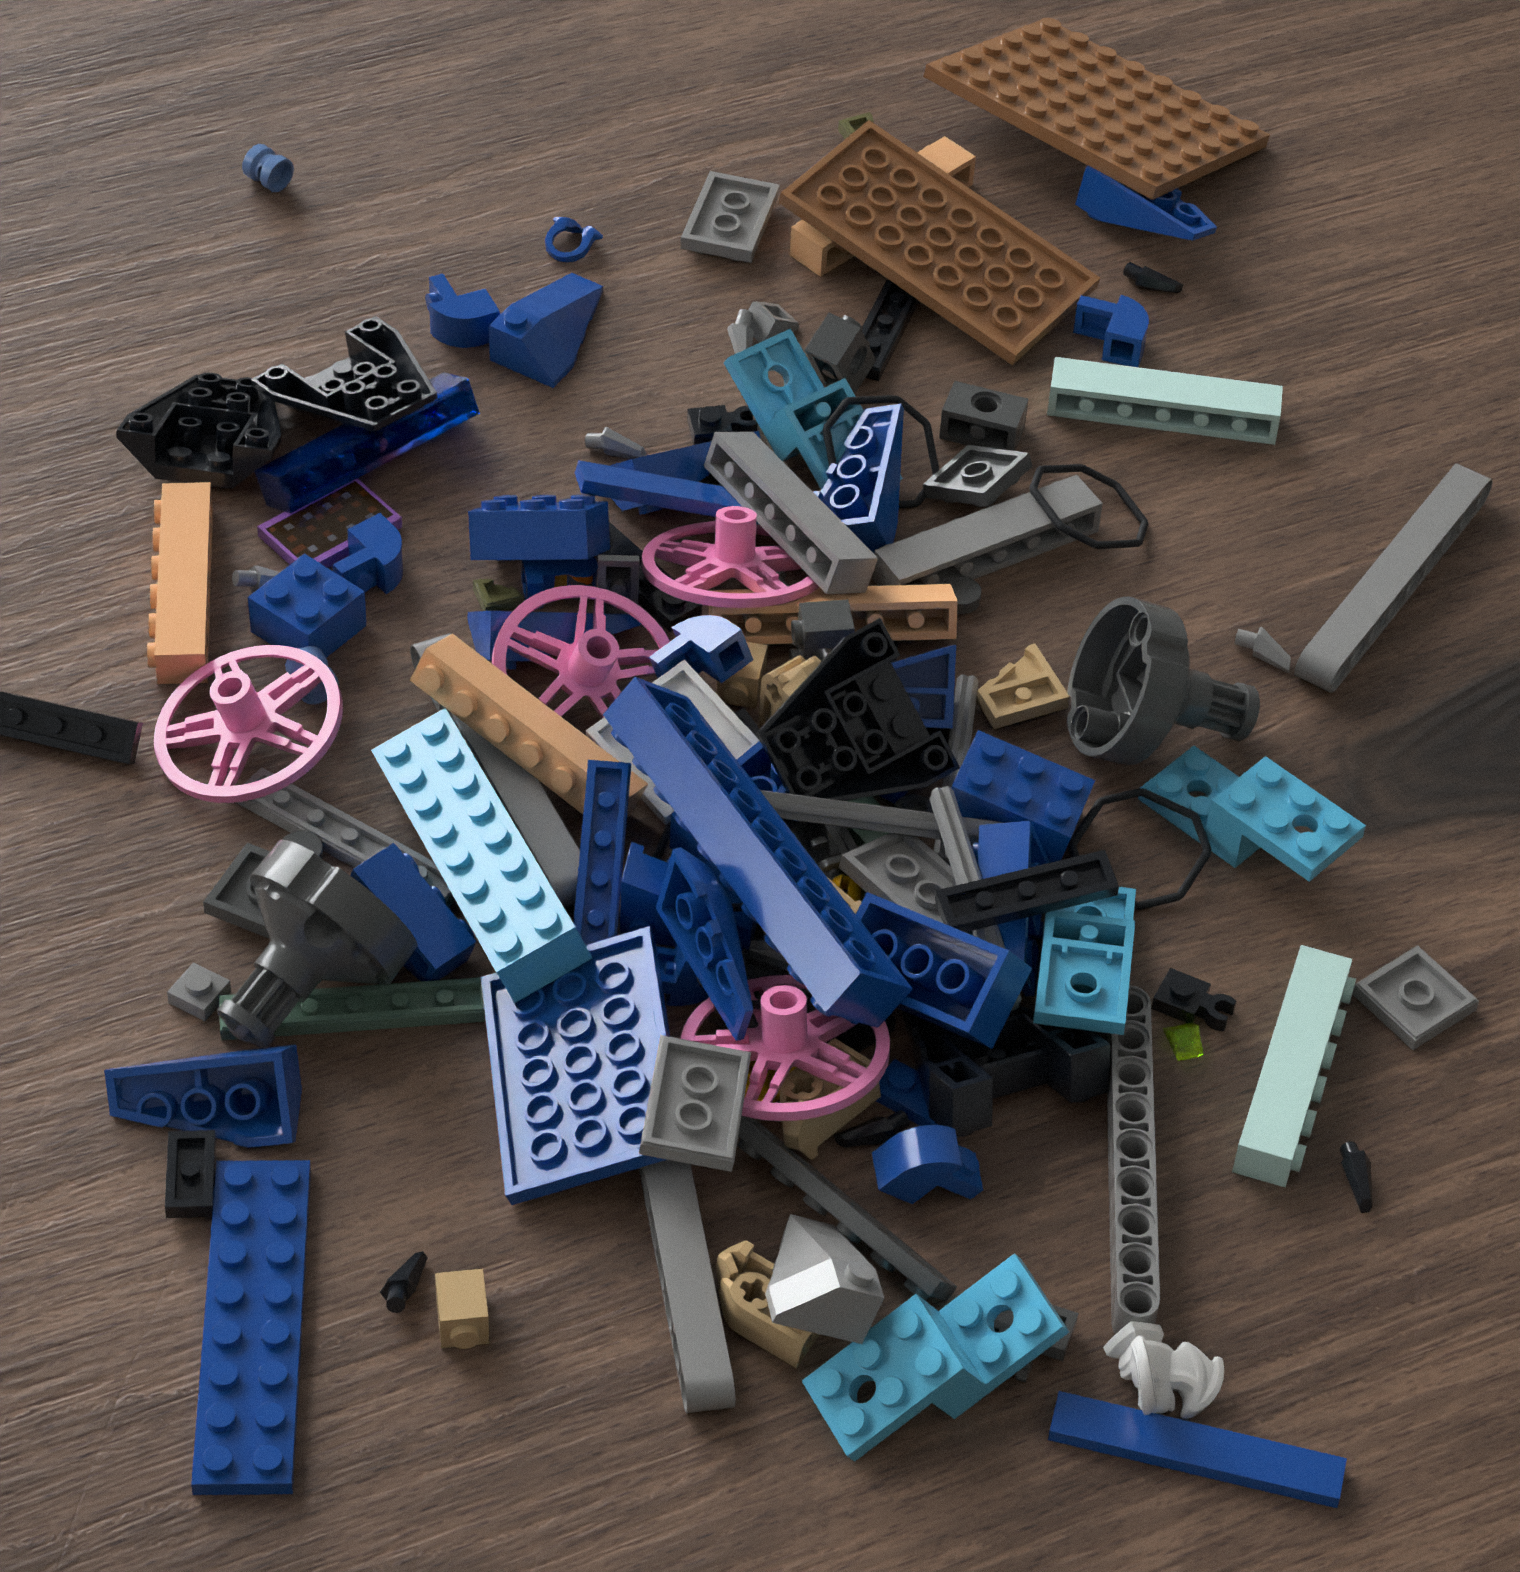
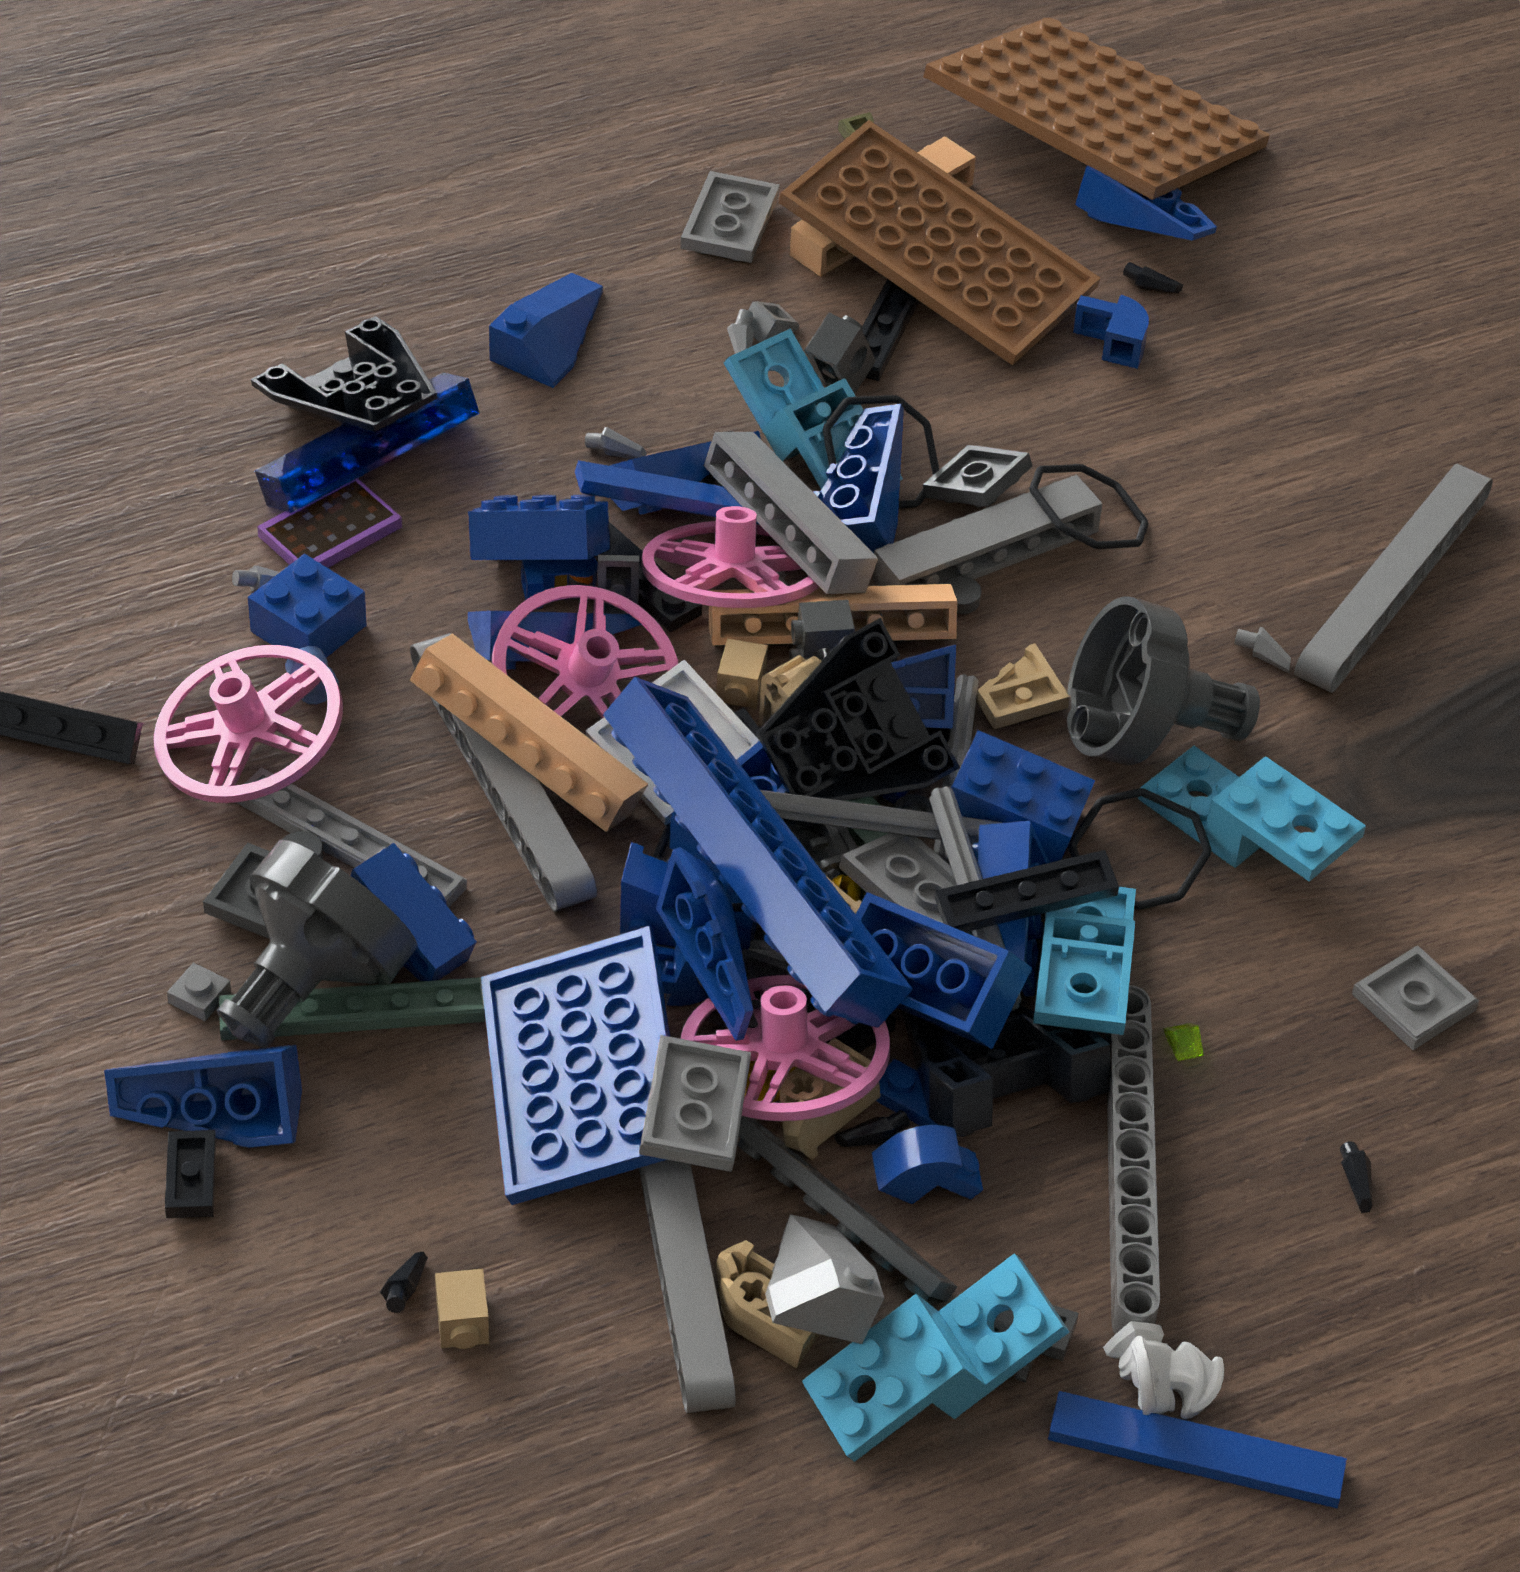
(183, 581): light nougat brick -> none
(204, 431): black wedge -> none
(252, 1329): blue plate -> none
(265, 166): medium blue wheel -> none
(373, 555): blue brick -> none
(459, 319): blue brick -> none
(481, 856): brick -> none
(496, 597): olive tile -> none
(567, 224): blue piece -> none
(602, 850): blue tile -> none
(707, 645): blue brick -> none
(710, 419): black plate -> none
(983, 417): dark grey brick -> none
(1165, 400): light aqua brick -> none
(1189, 997): black plate -> none
(1293, 1065): light aqua brick -> none

